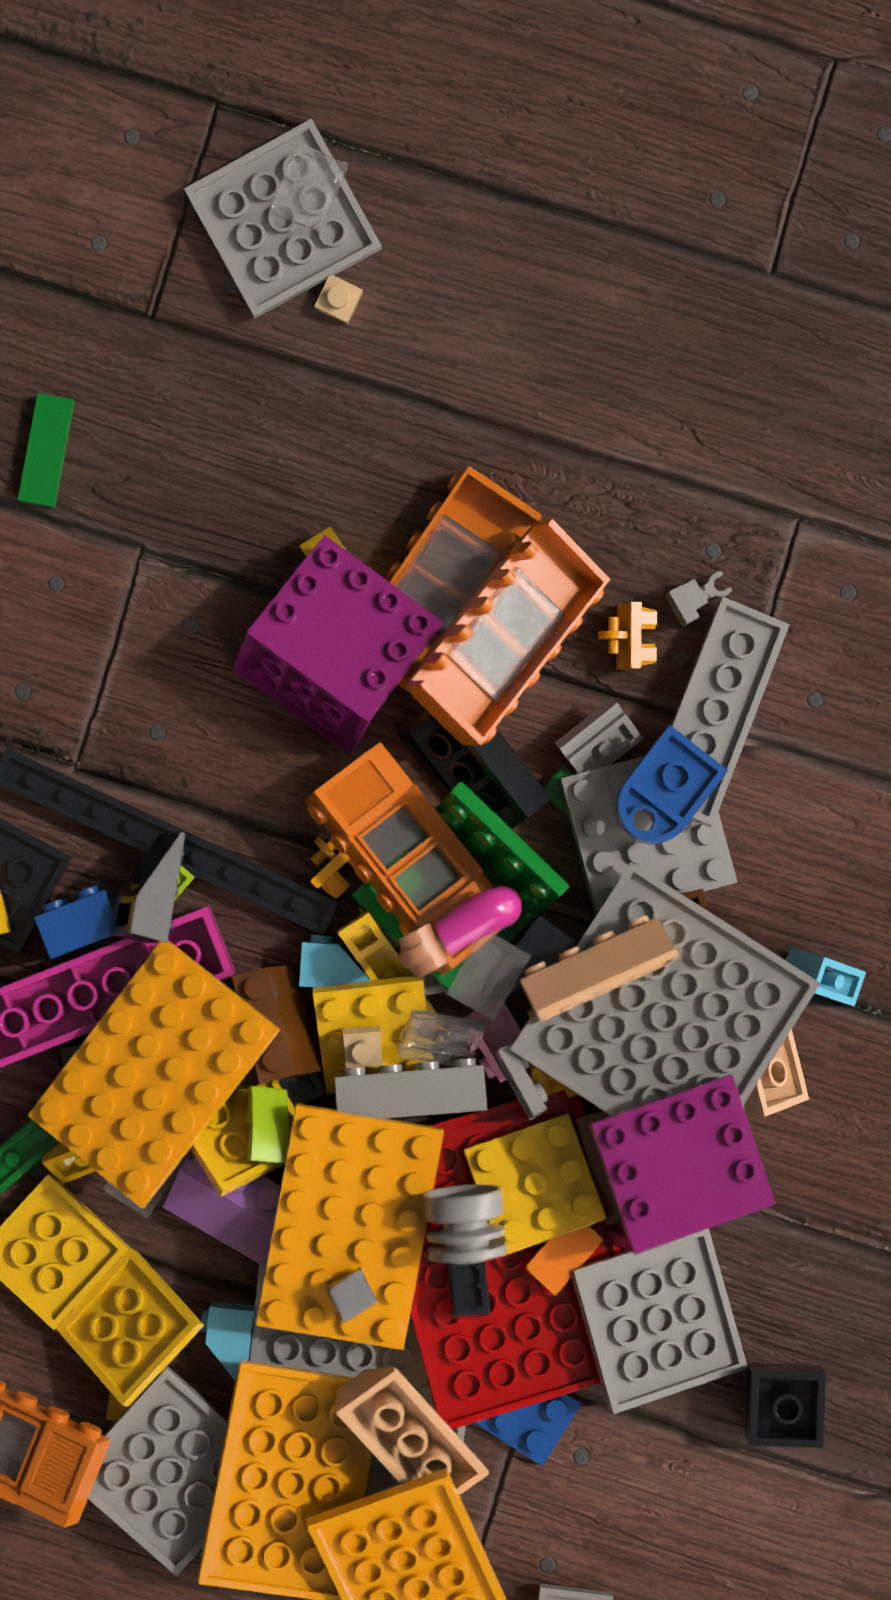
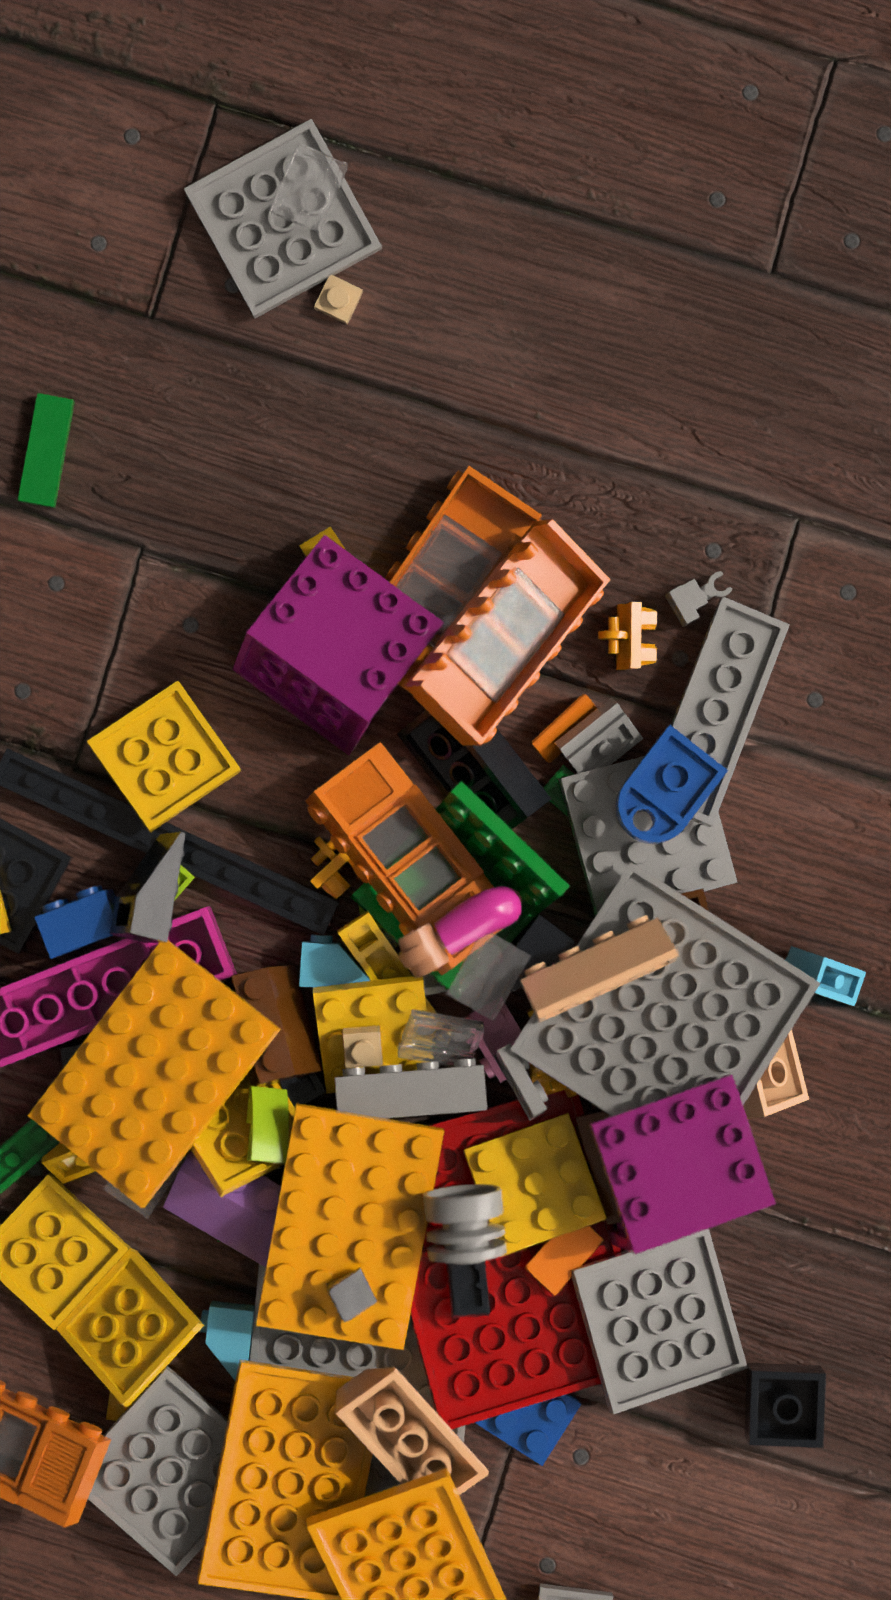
(163, 756): none -> yellow plate
(573, 715): none -> orange slope

